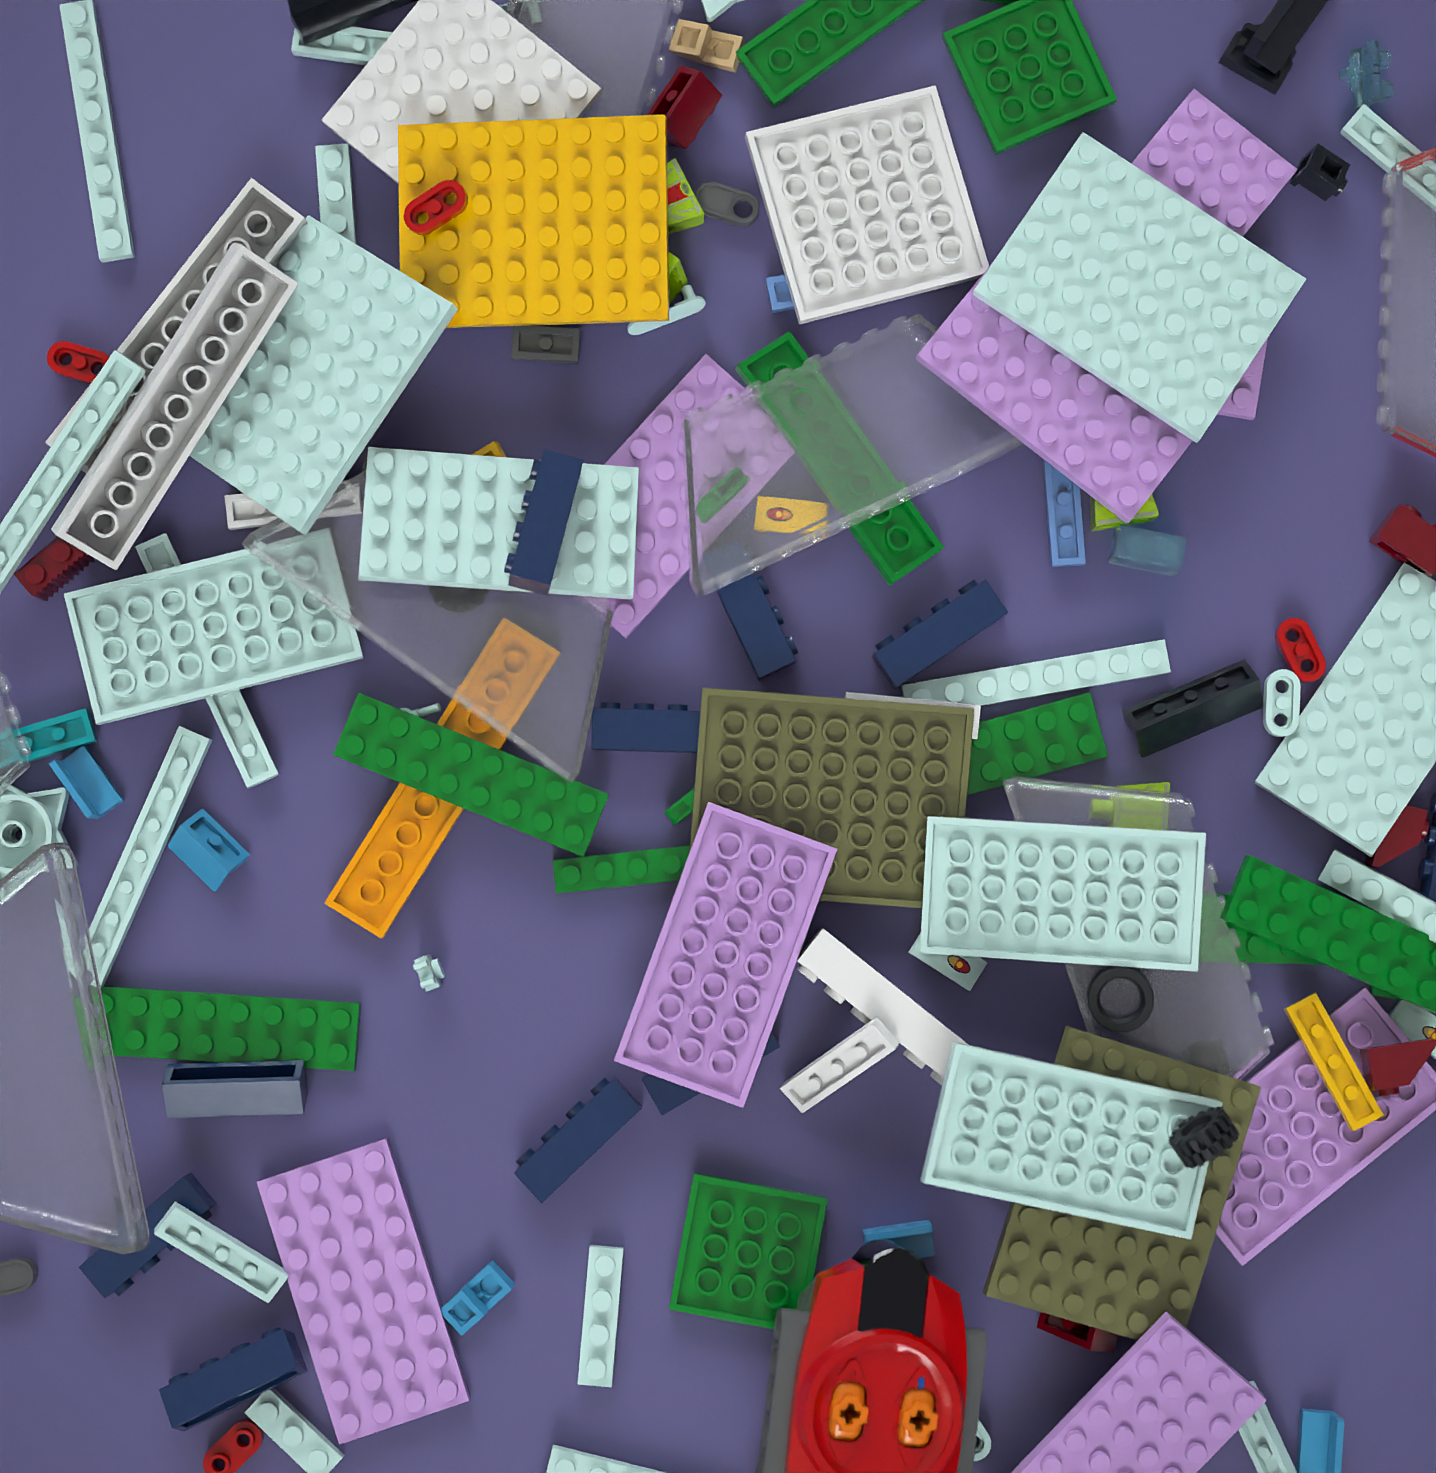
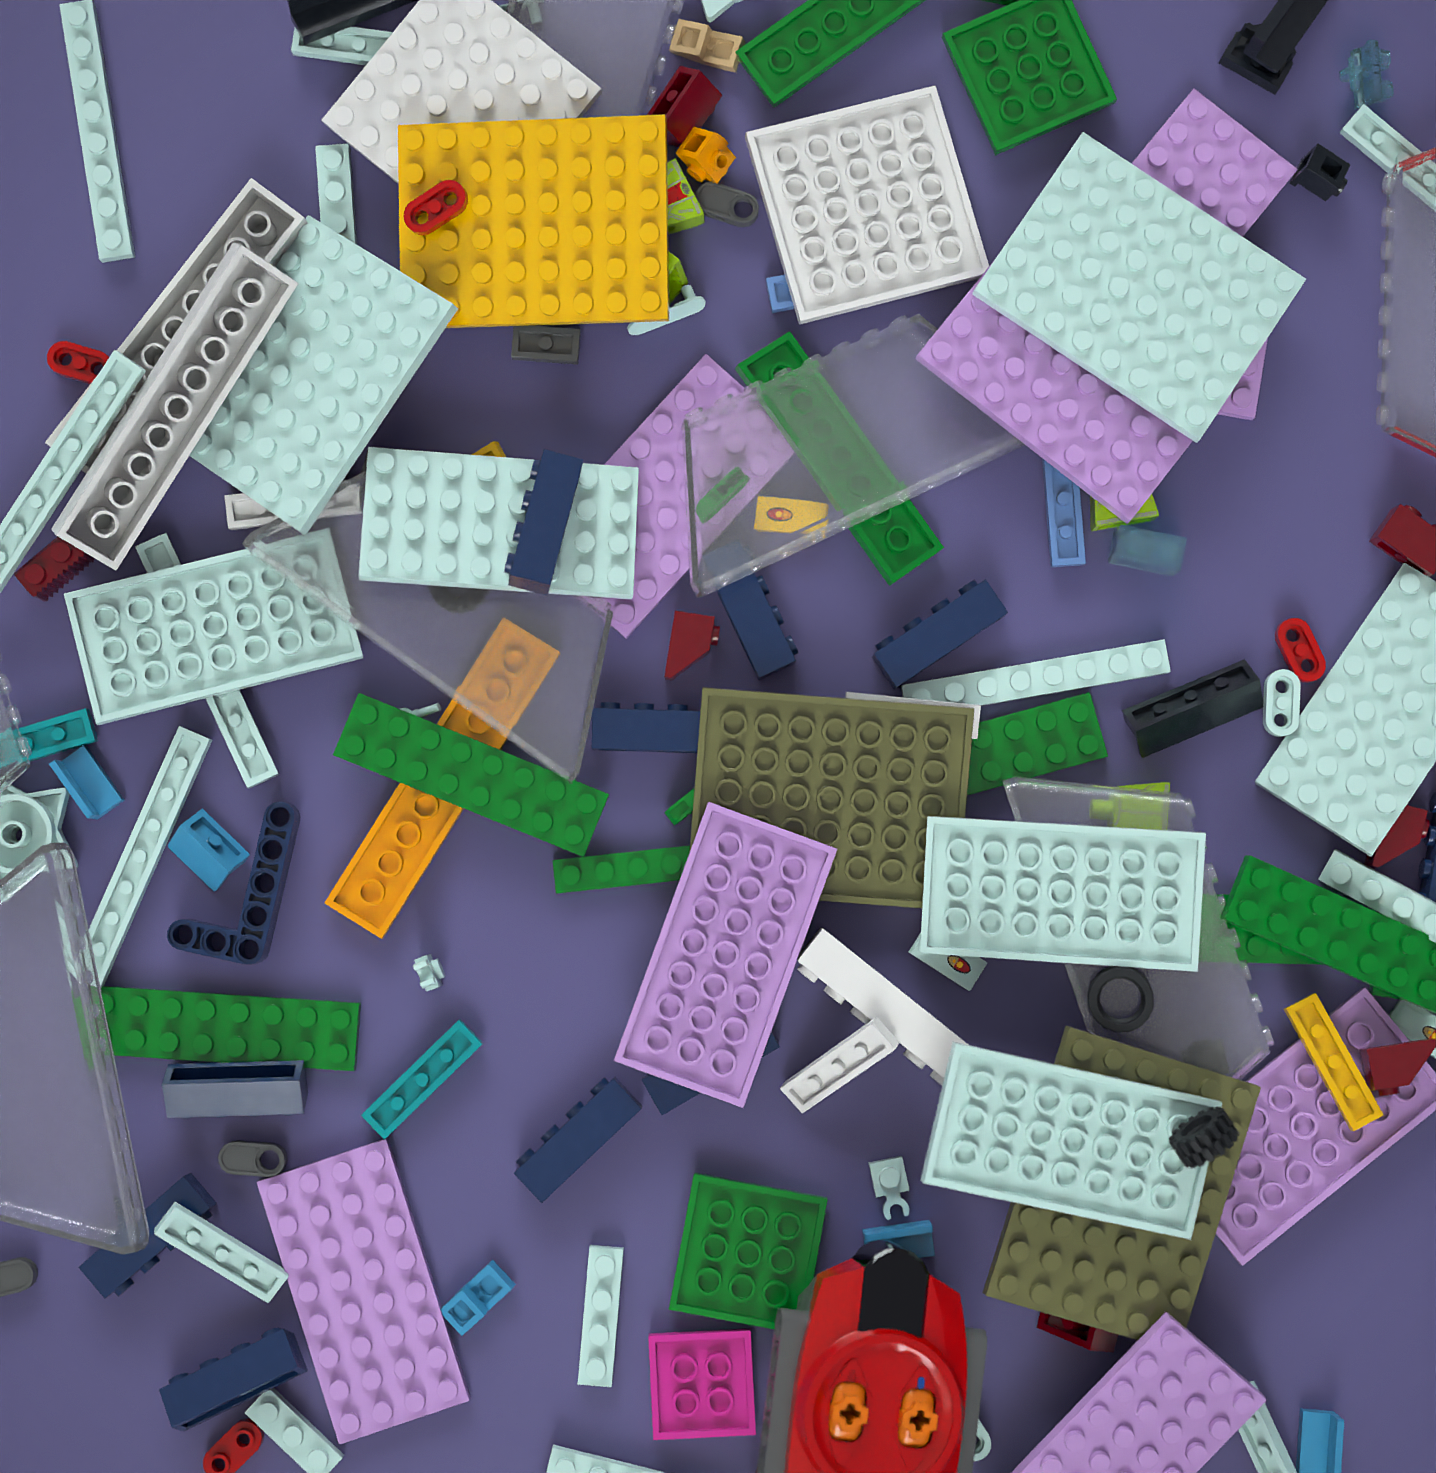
(245, 1158): none -> dark grey piece
(254, 898): none -> dark blue beam
(422, 1079): none -> teal plate
(689, 641): none -> dark red slope
(702, 1384): none -> dark pink plate
(705, 155): none -> light orange brick
(889, 1180): none -> light aqua plate

